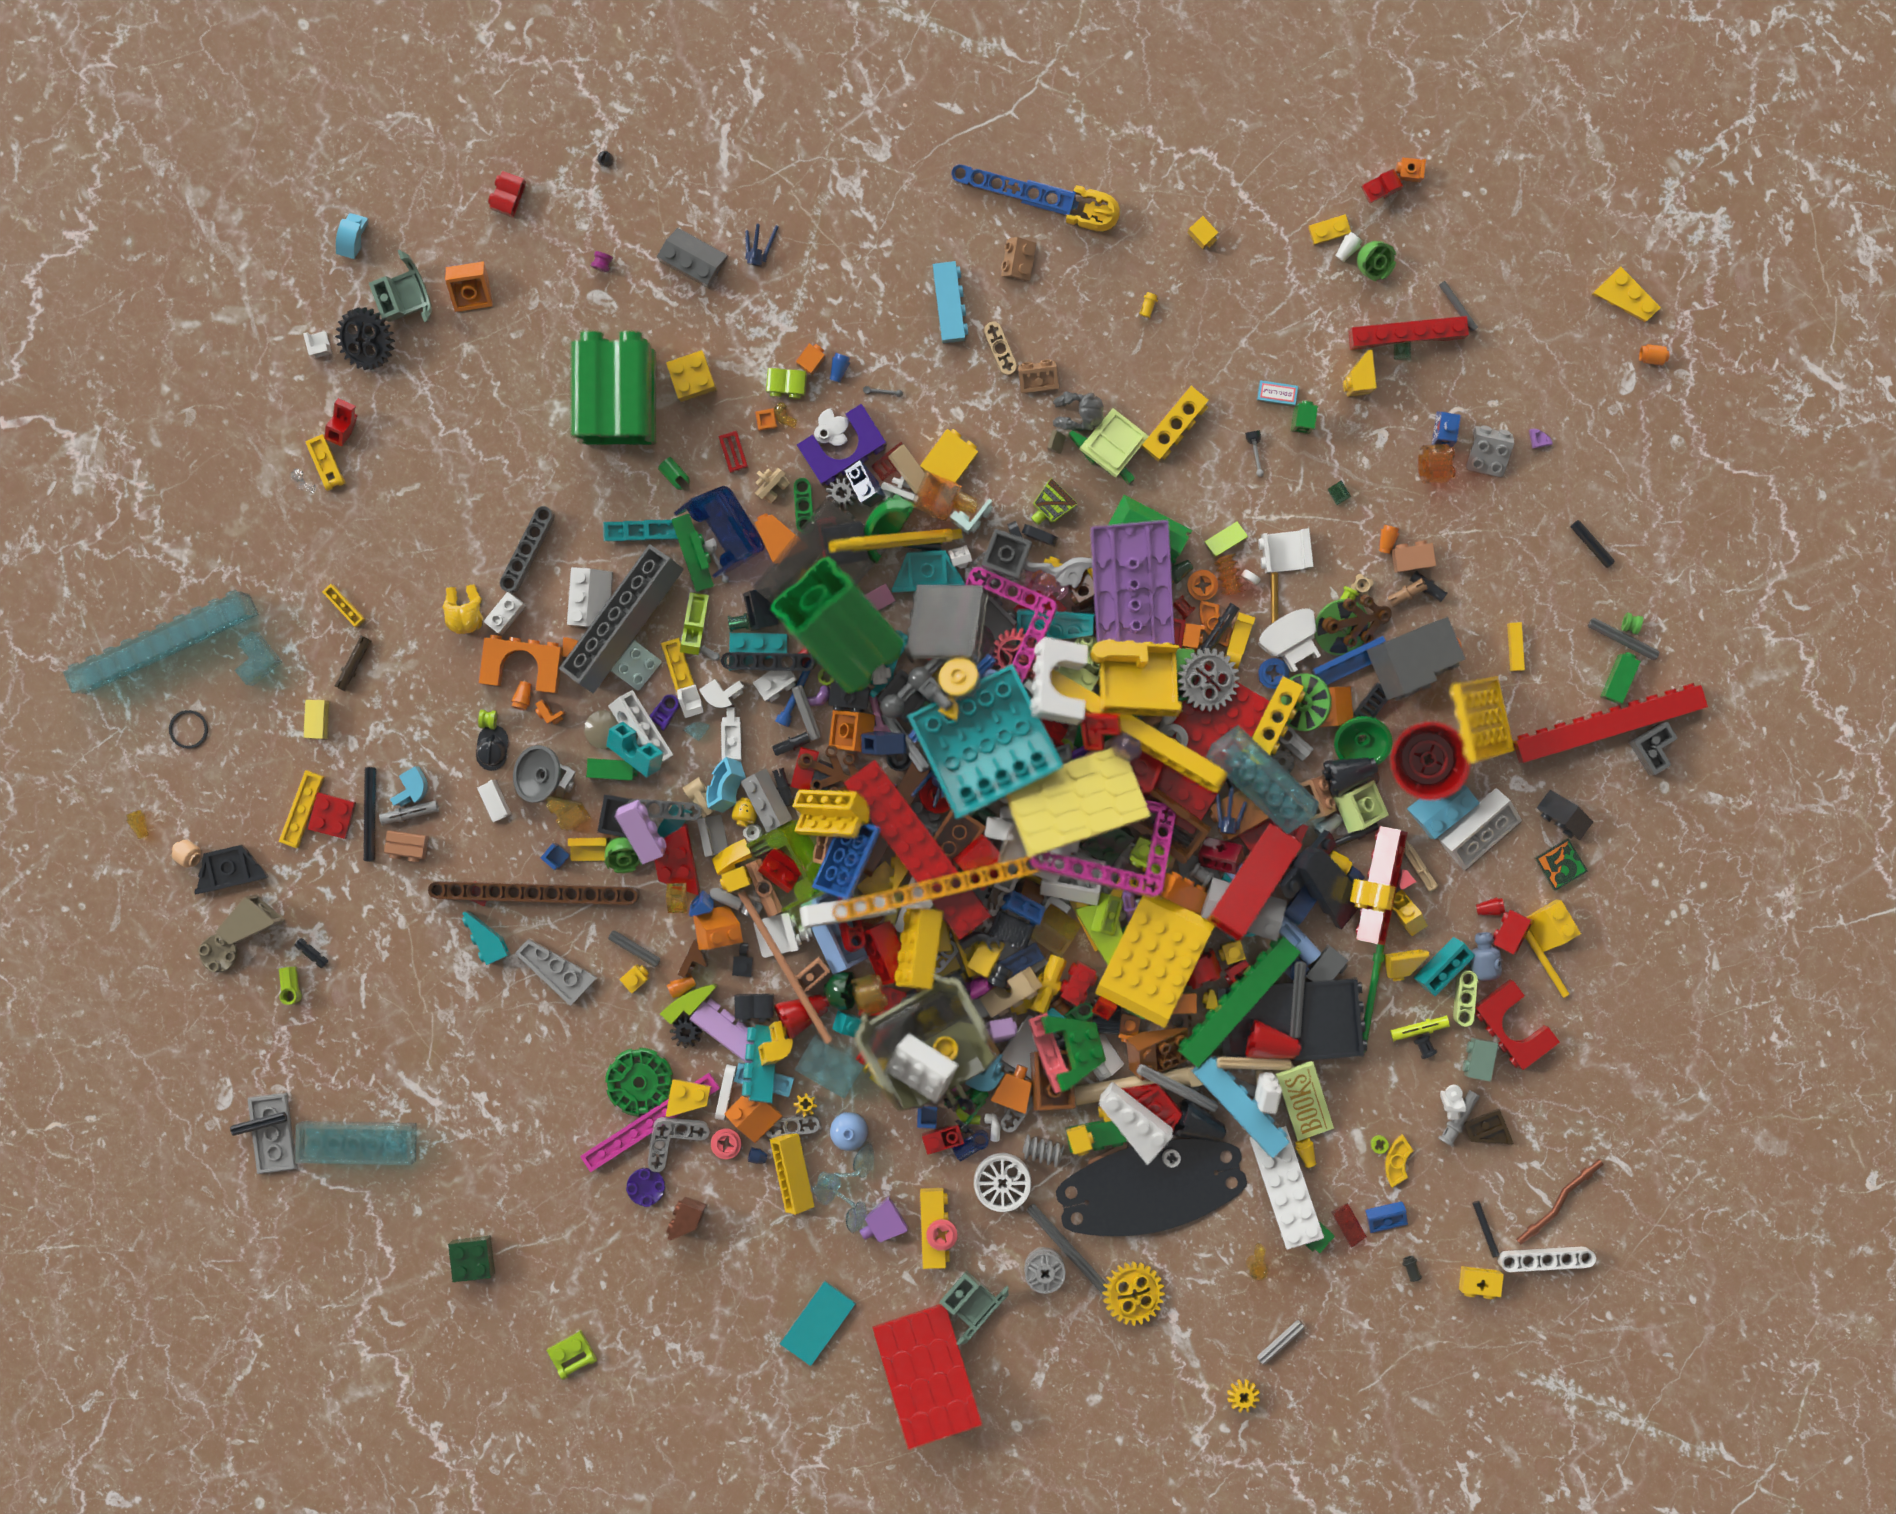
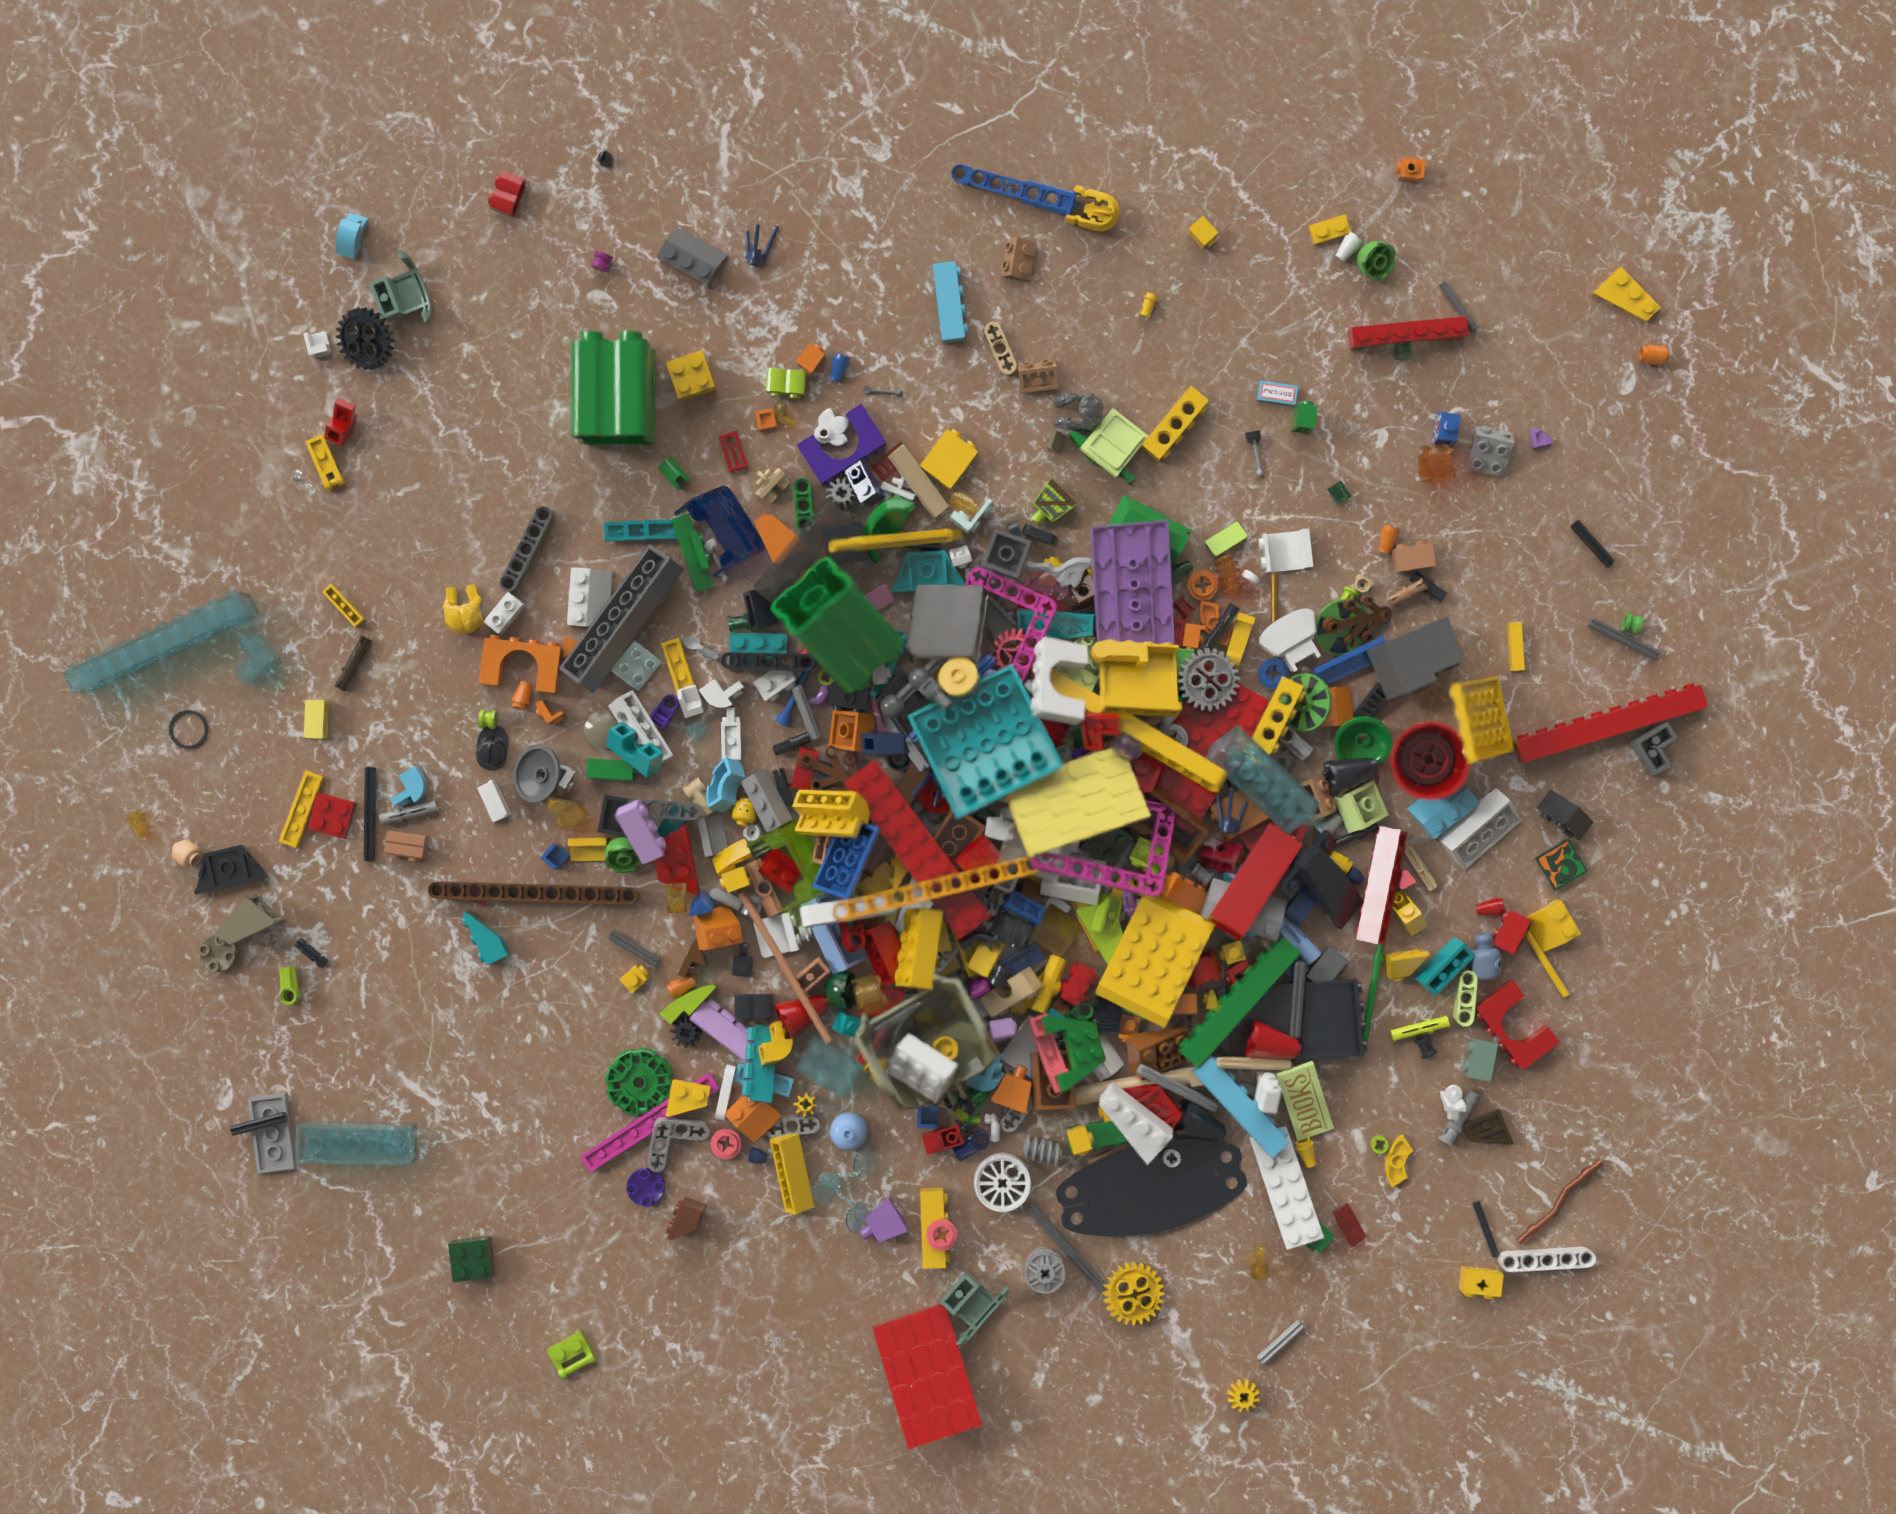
(468, 286): orange slope -> none
(560, 974): light grey wing -> none
(694, 623): lime slope -> none
(817, 1323): teal tile -> none
(936, 496): clear orange slope -> none
(953, 712): yellow tile -> none
(1104, 1008): red tile -> none
(1362, 377): yellow slope -> none
(1372, 894): yellow brick -> none
(1382, 186): red brick -> none
(1386, 1217): blue slope -> none
(1411, 1267): pearl dark grey pin -> none
(1620, 678): green brick -> none

